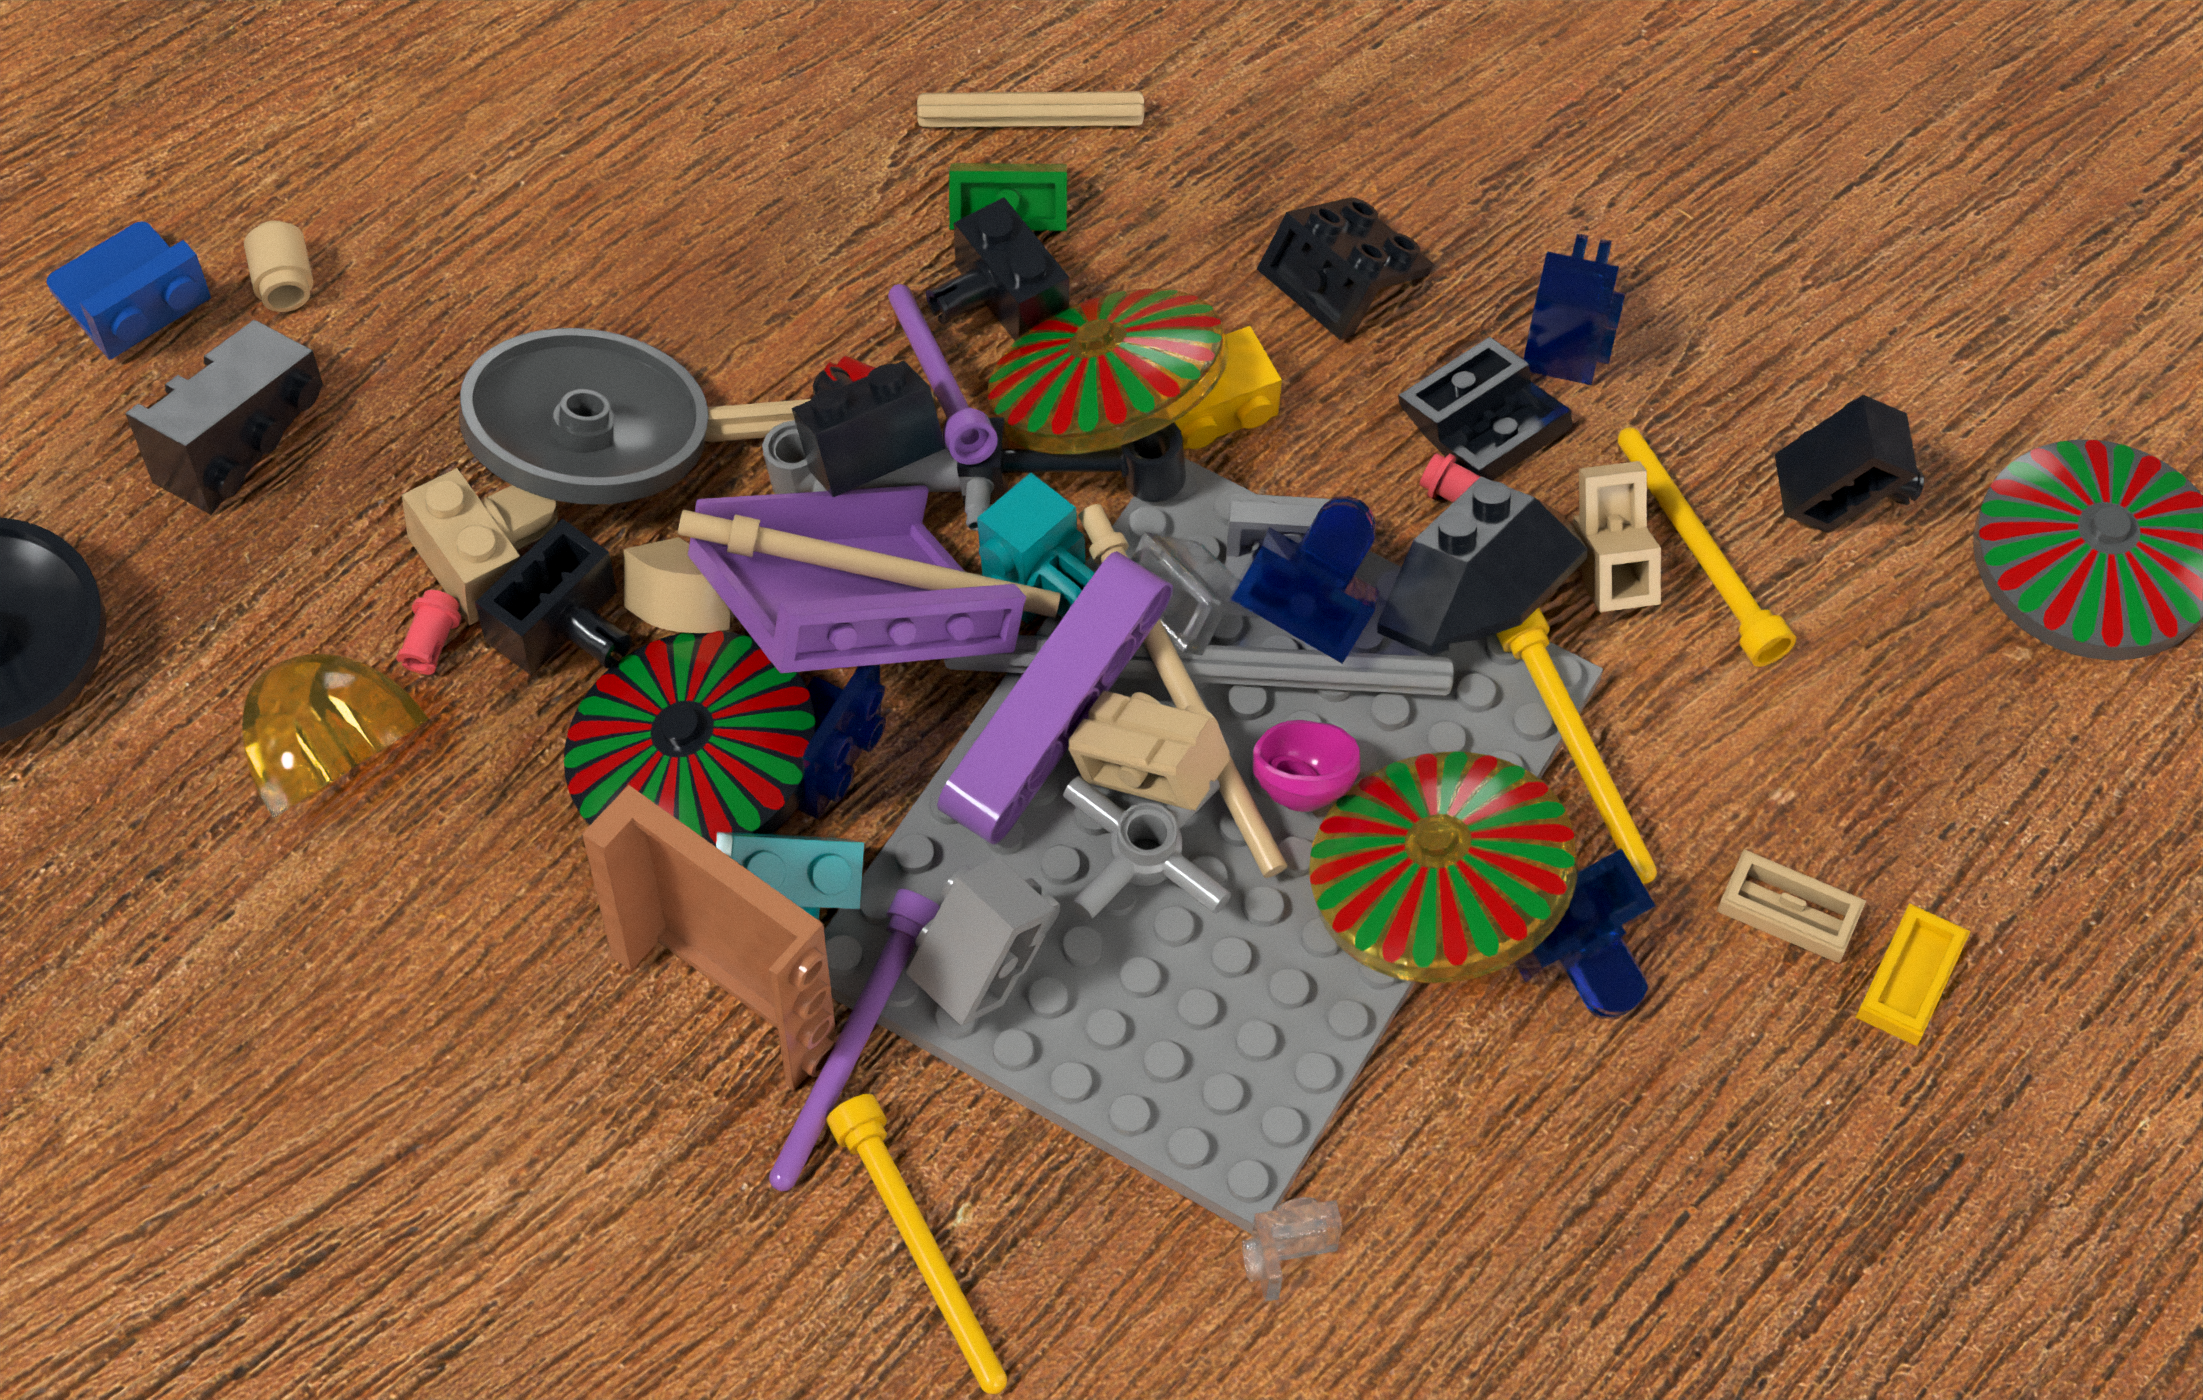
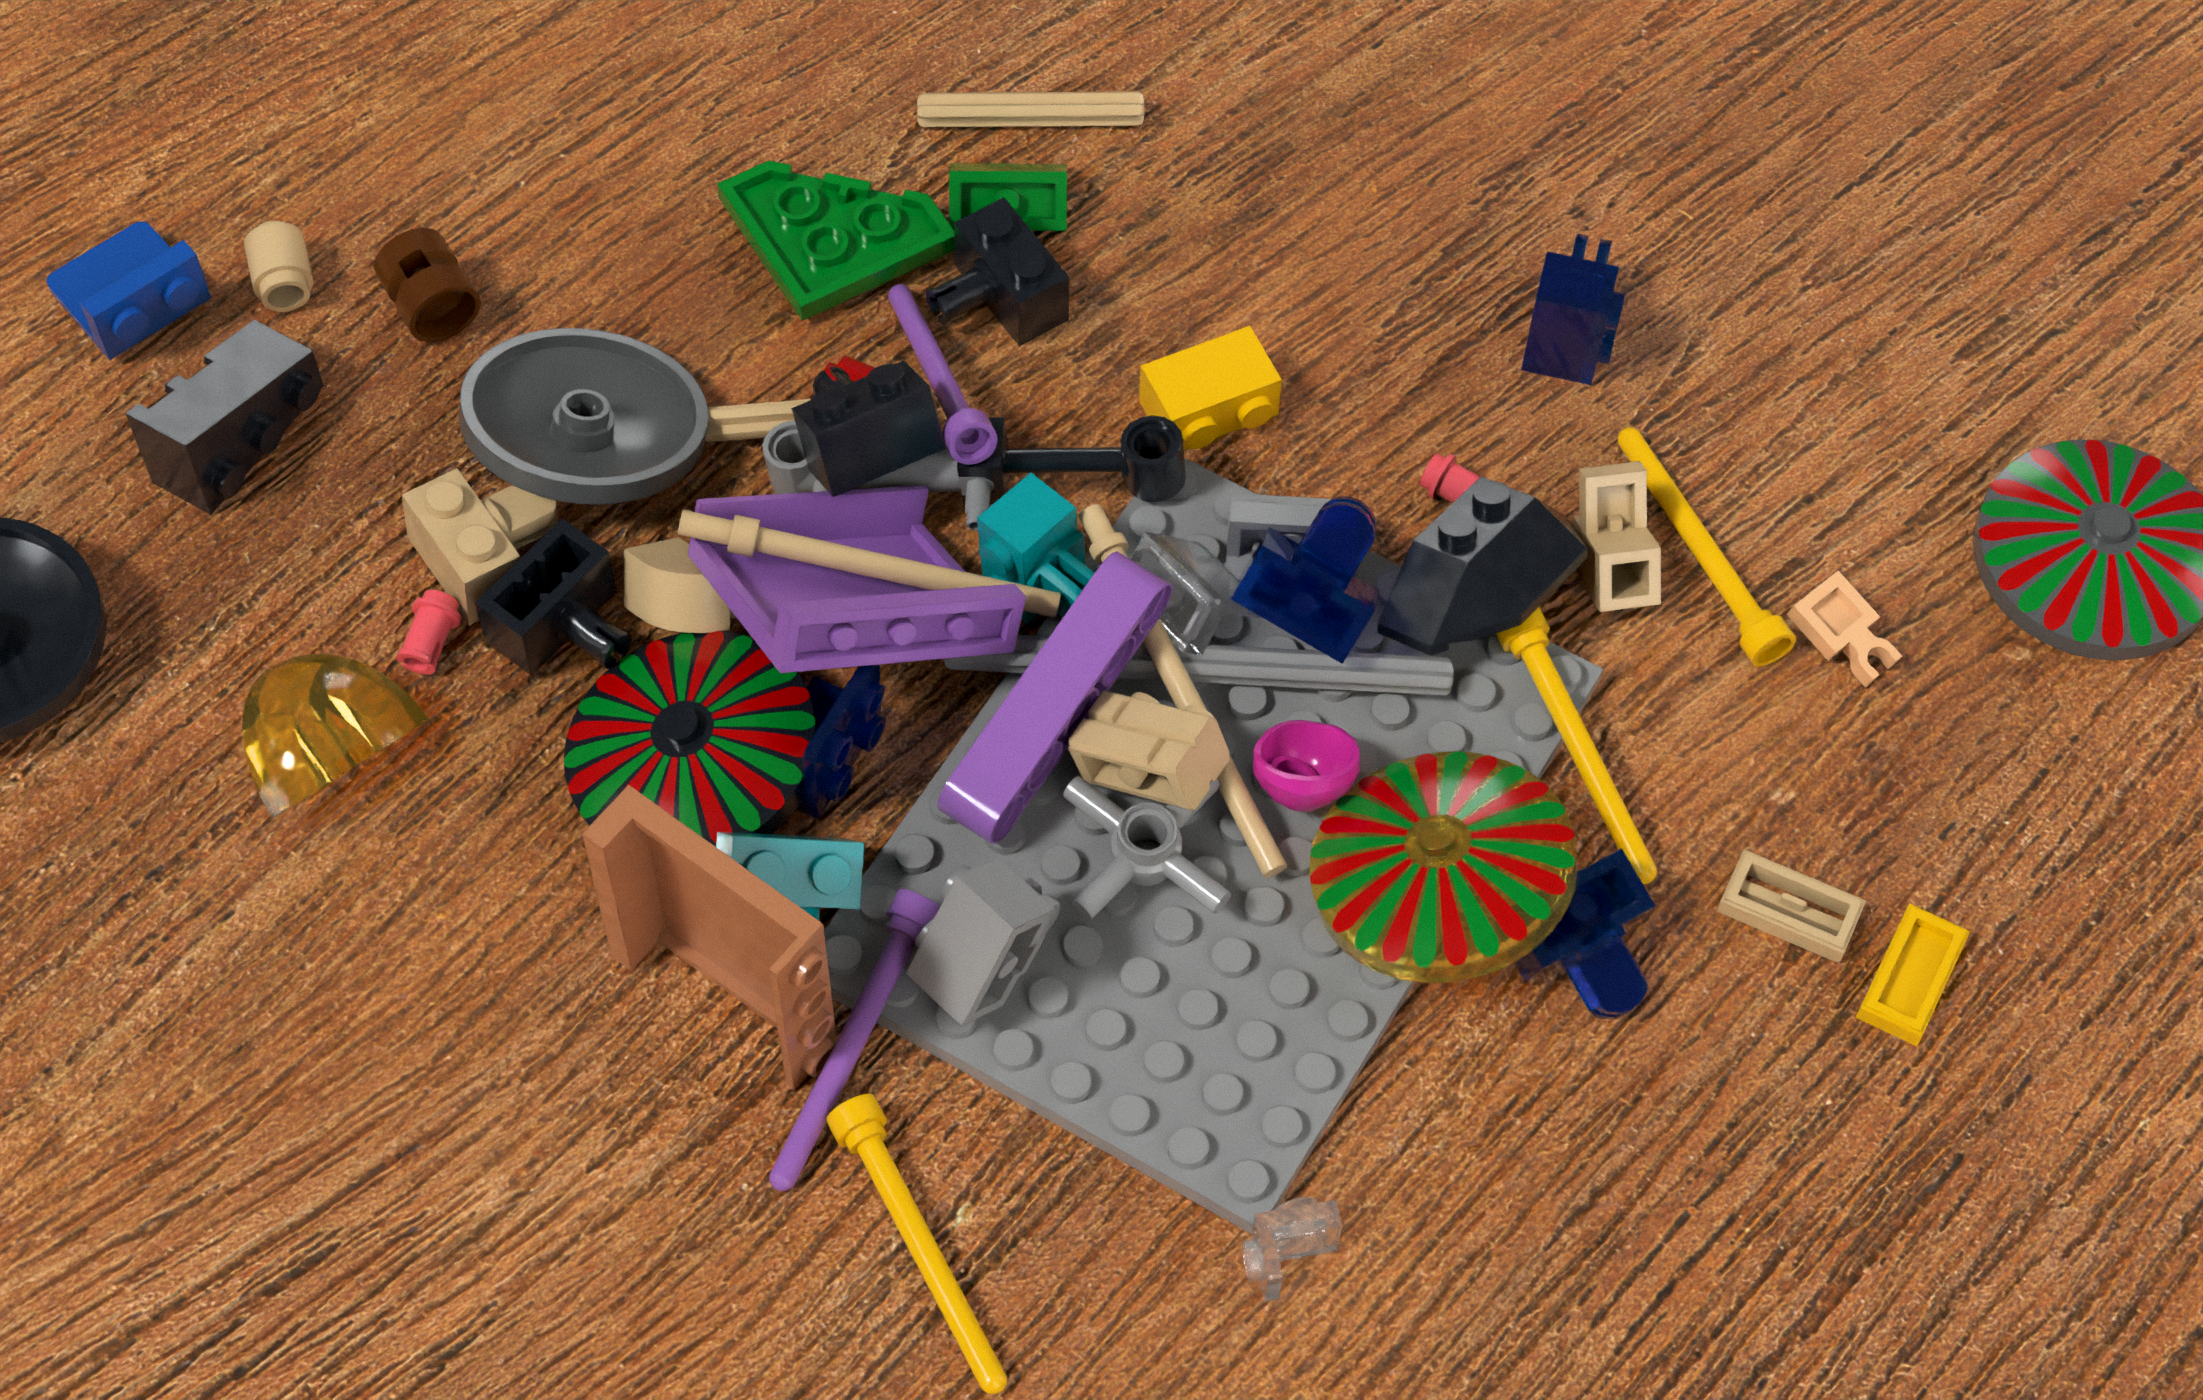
(427, 284): none -> reddish brown wheel
(832, 233): none -> green plate
(1108, 371): dish -> none
(1337, 260): black bracket -> none
(1485, 410): black slope -> none
(1839, 621): none -> light nougat plate
(1849, 465): black brick -> none

